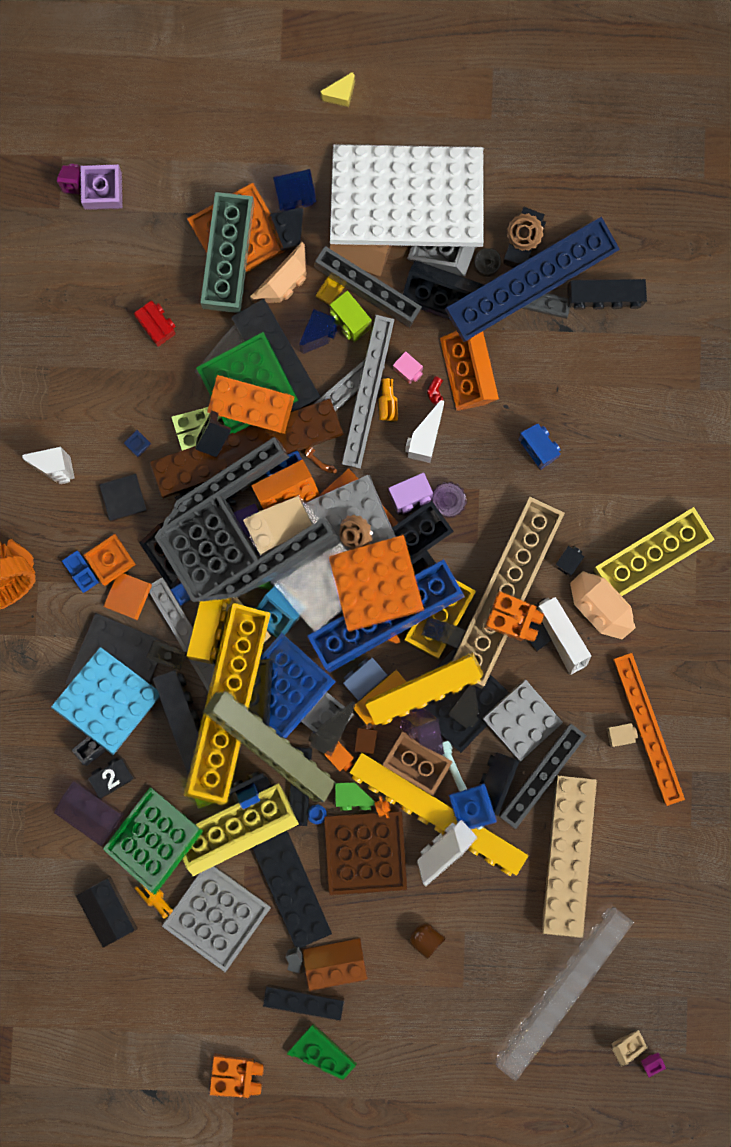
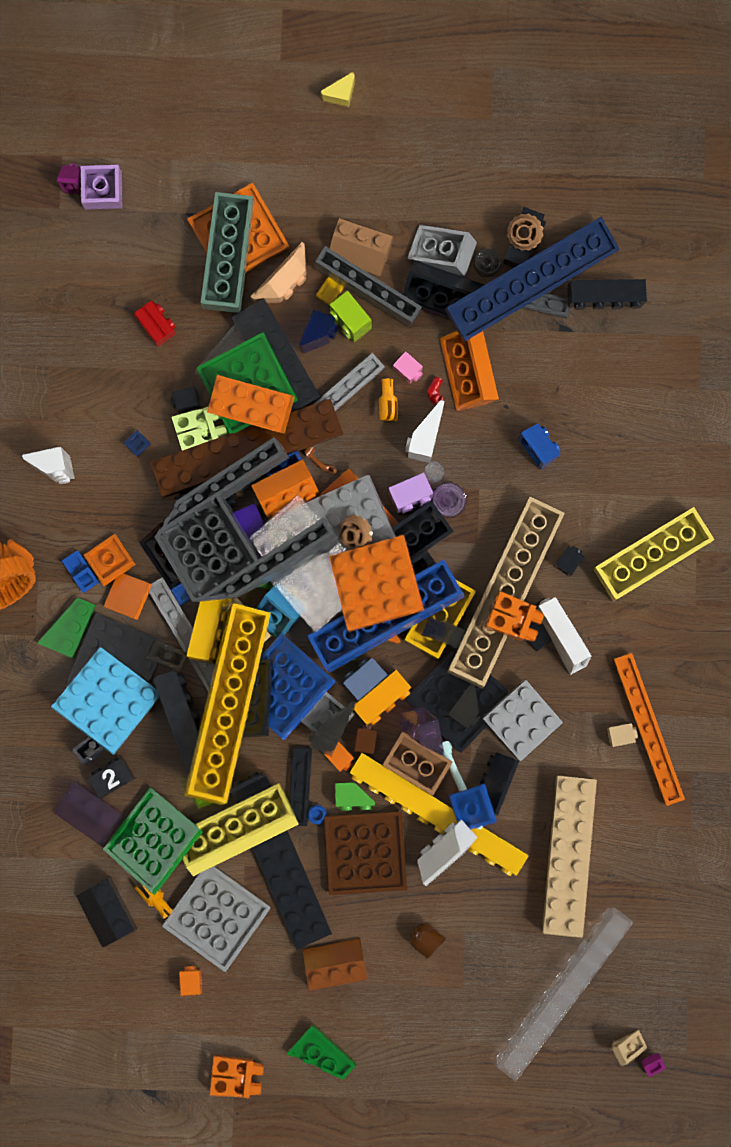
(69, 628): none -> green wing
(123, 497): black tile -> none
(185, 399): none -> black brick
(190, 981): none -> orange brick
(212, 435): black panel -> none
(248, 796): blue slope -> none
(269, 746): olive brick -> none
(277, 524): tan slope -> none
(287, 228): black wing -> none
(294, 959): dark grey piece -> none
(295, 190): clear blue slope -> none
(303, 1002): black brick -> none
(367, 391): light grey plate -> none
(382, 807): orange plate -> none
(407, 195): white plate -> none
(424, 689): yellow brick -> none
(436, 470): none -> clear wheel
(542, 776): dark grey brick -> none
(602, 605): light nougat wedge -> none

